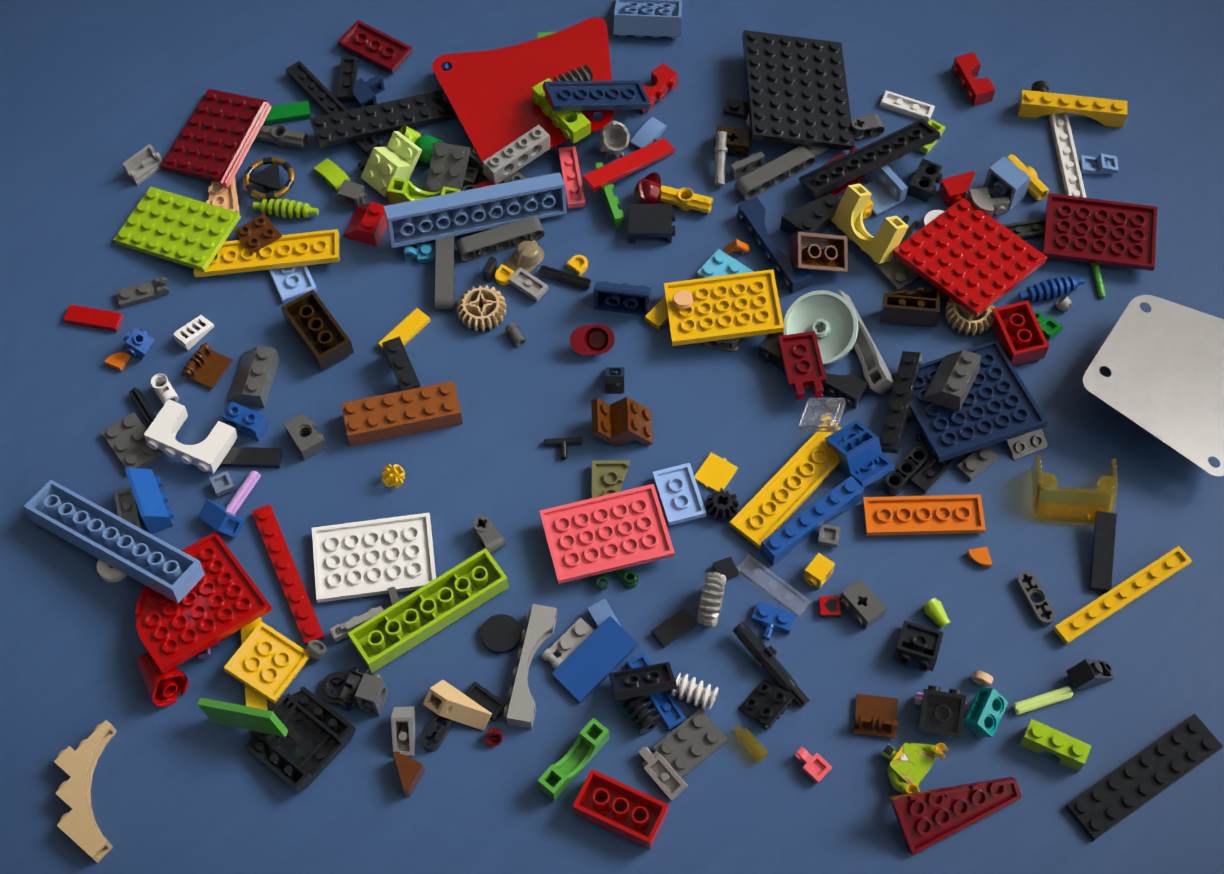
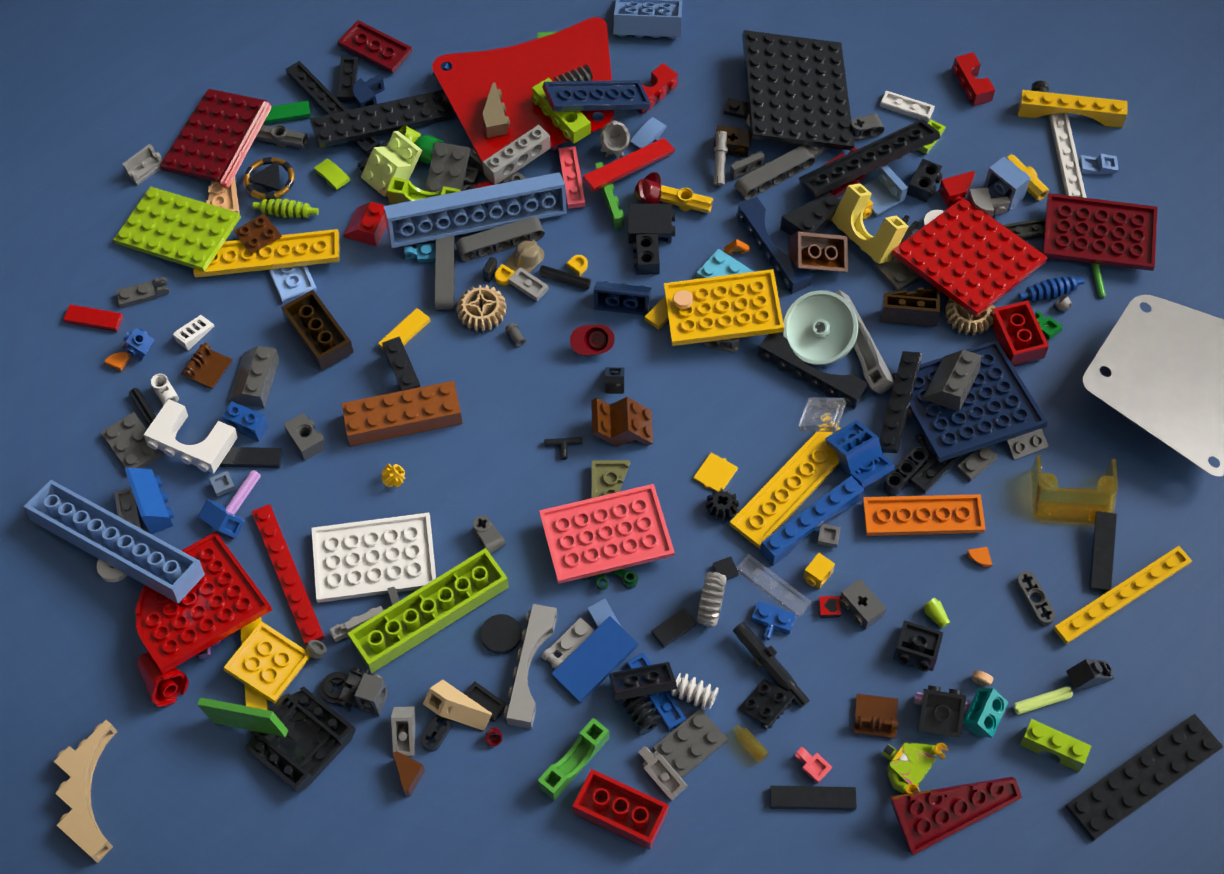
(352, 194): dark grey brick -> none
(494, 119): none -> dark tan slope
(647, 250): none -> black brick
(679, 494): light blue plate -> none
(802, 363): dark red tile -> none
(813, 797): none -> black tile

